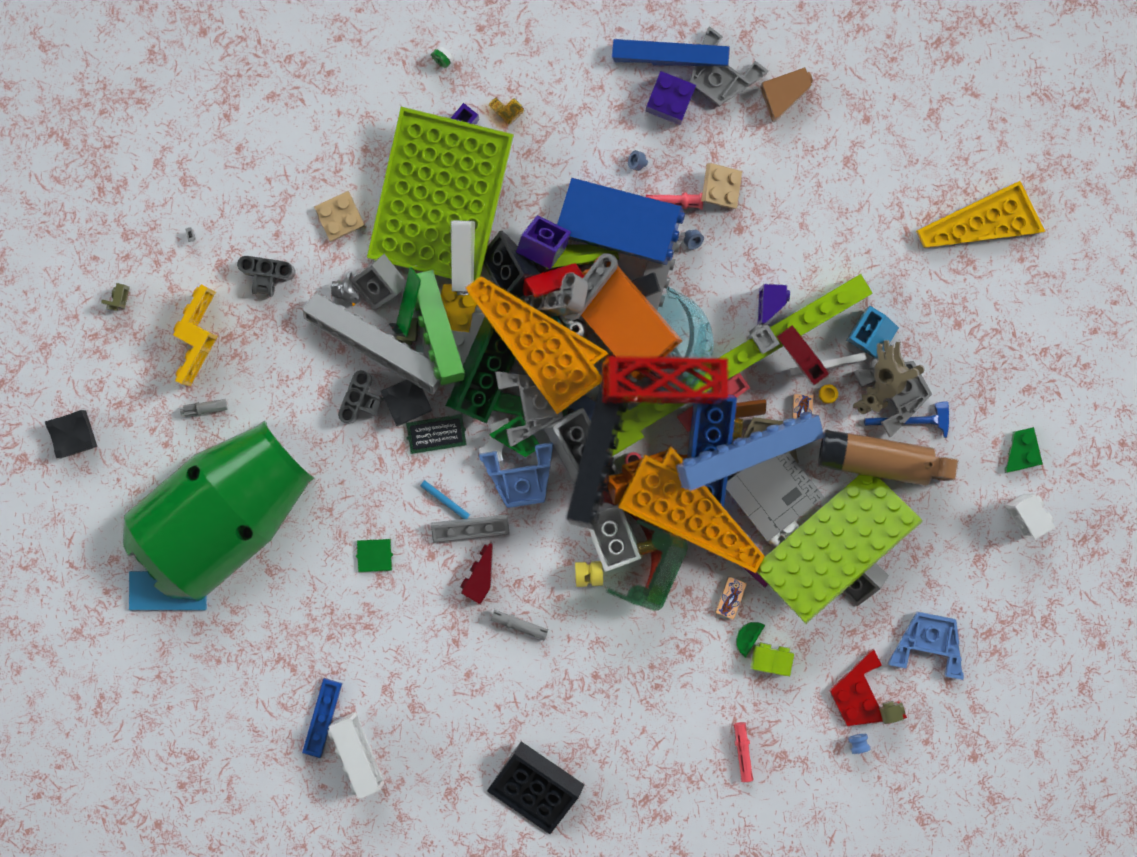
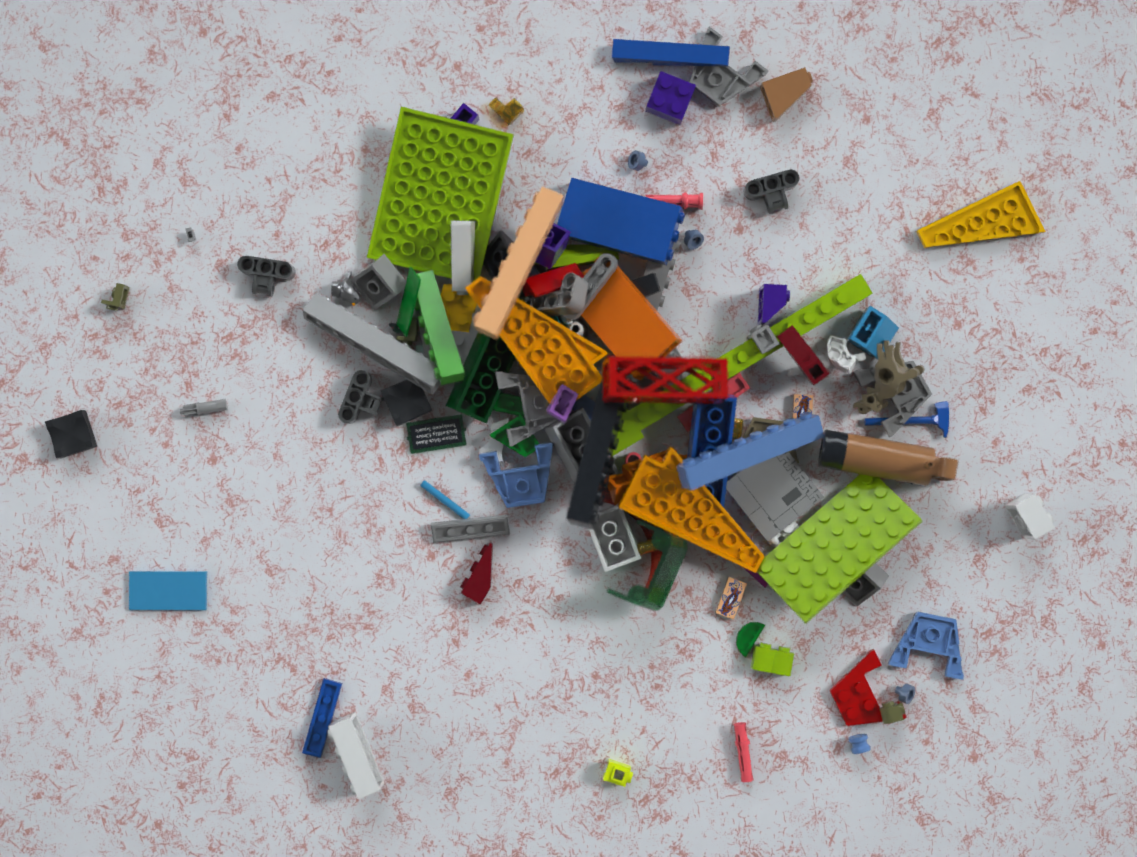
(191, 333): yellow bracket -> none
(195, 527): green cylinder -> none
(339, 216): tan plate -> none
(374, 555): green piece -> none
(442, 57): green piece -> none
(518, 263): none -> light nougat brick
(518, 624): light grey pin -> none
(536, 788): black slope -> none
(562, 403): none -> medium lavender slope
(589, 574): light yellow wheel -> none
(618, 773): none -> neon yellow window
(700, 338): clear light blue windscreen -> none
(721, 186): tan plate -> none
(750, 408): dark orange slope -> none
(775, 195): none -> dark grey piece
(828, 394): yellow tile -> none
(839, 355): none -> white tile
(905, 693): none -> sand blue tile
(1023, 451): green wing -> none

